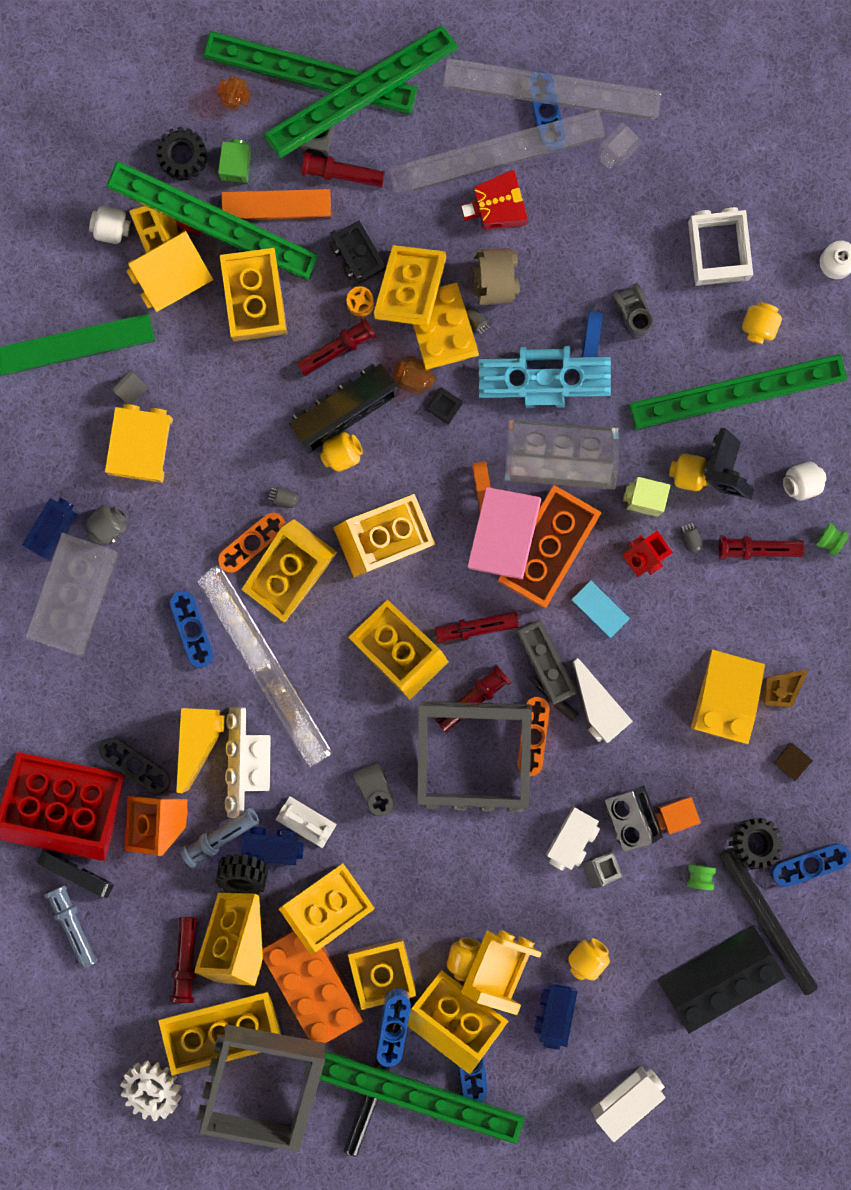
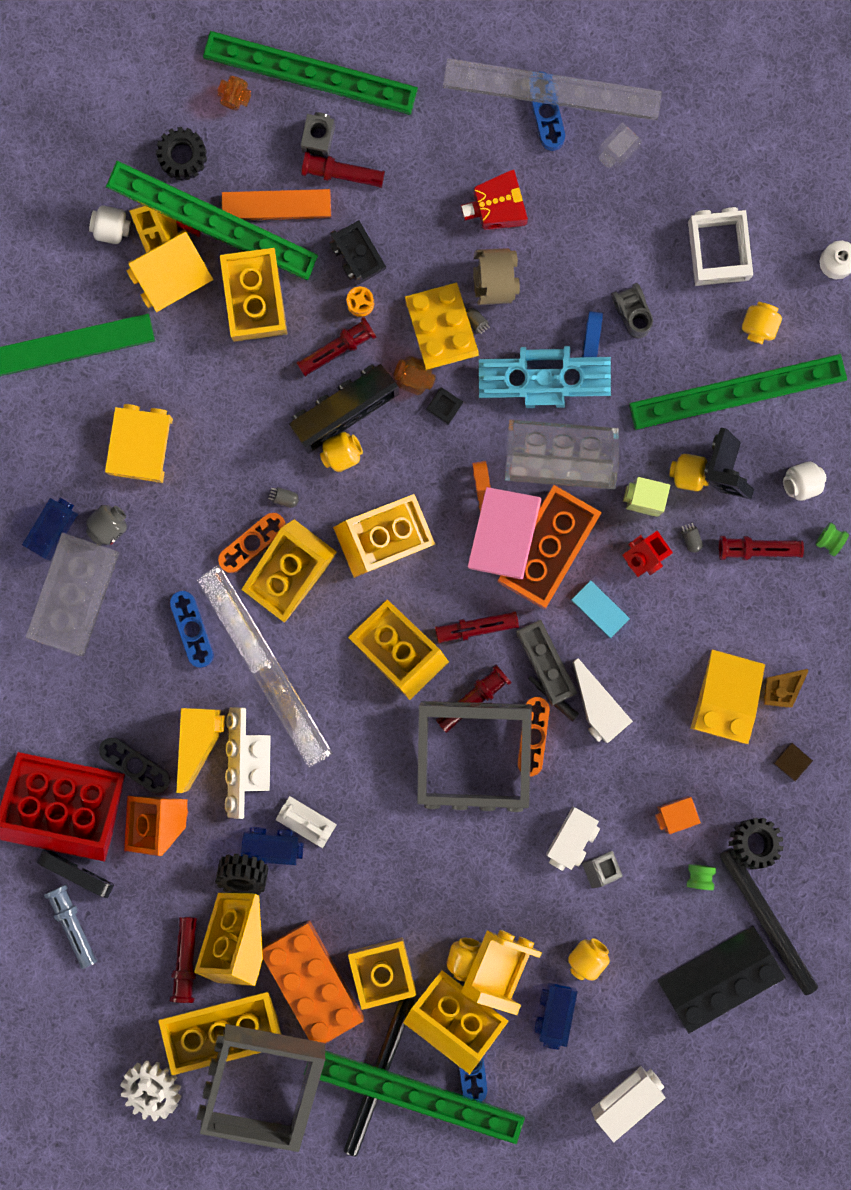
(129, 388): dark grey slope -> none
(209, 843): sand blue pin -> none
(235, 161): bright green brick -> none
(326, 909): yellow plate -> none
(360, 91): green tile -> none
(372, 784): dark grey piece -> none
(397, 1038): blue beam -> none
(410, 285): yellow plate -> none
(497, 152): clear tile -> none
(639, 817): black brick -> none
(832, 865): blue beam -> none

